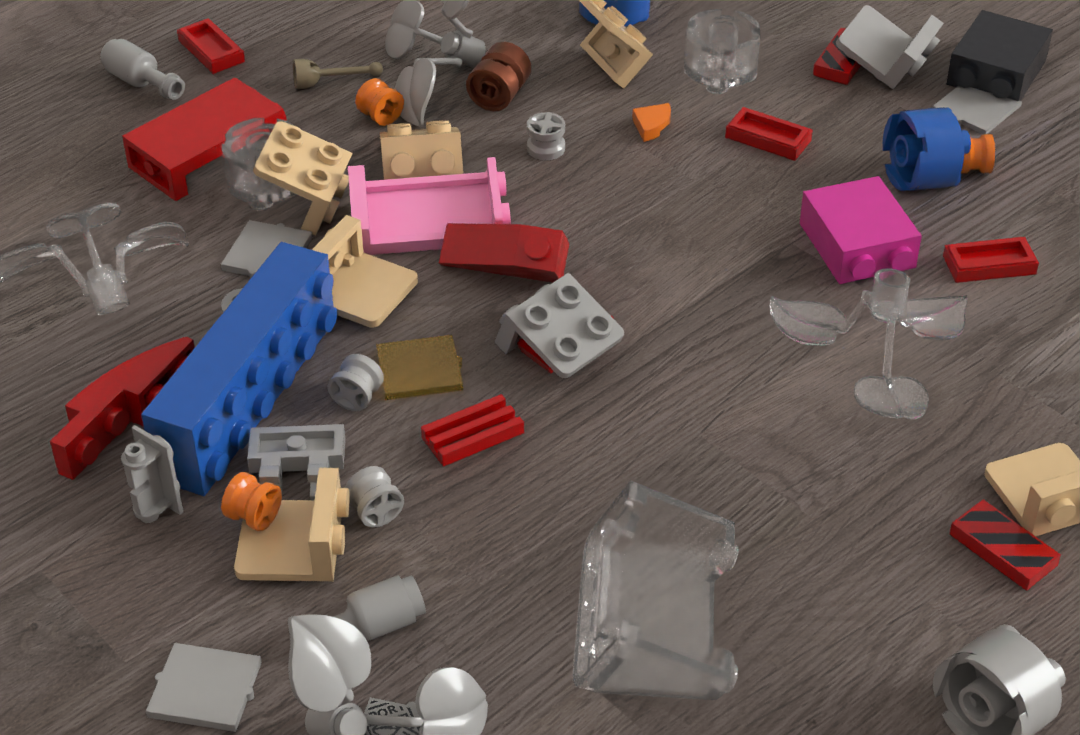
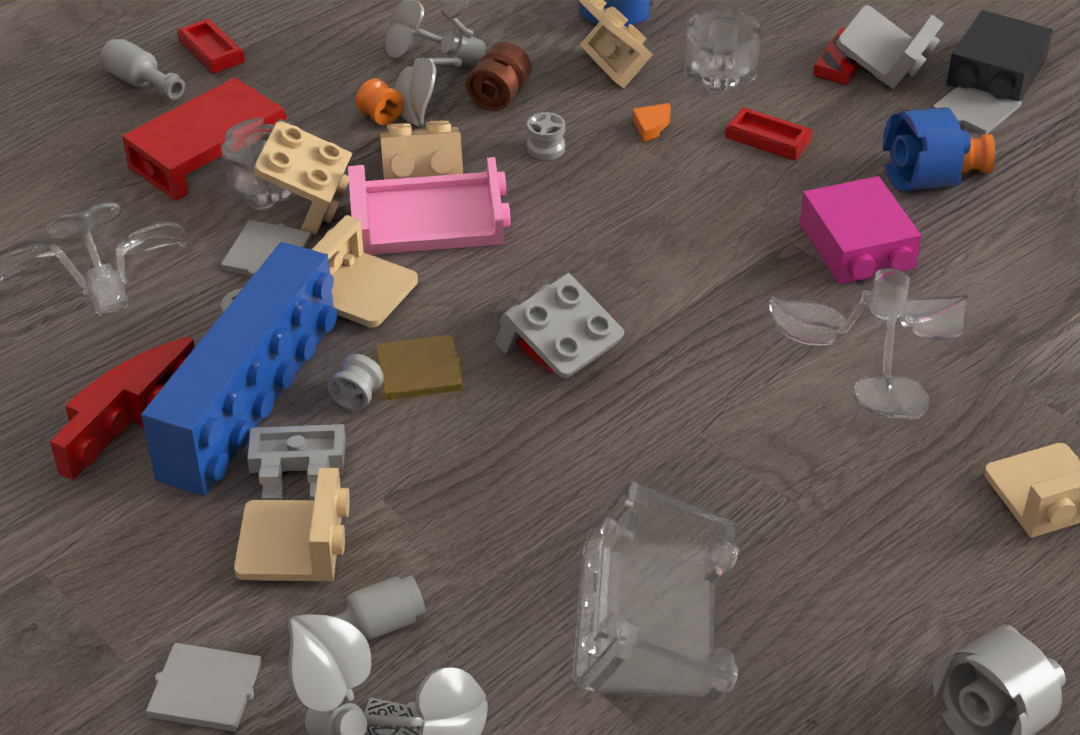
(151, 475): light grey hinge -> none
(251, 501): orange wheel -> none
(307, 73): dark tan hinge -> none
(374, 496): light grey wheel -> none
(468, 425): red tile -> none
(506, 250): red slope -> none
(990, 259): red tile -> none
(1005, 544): red tile -> none

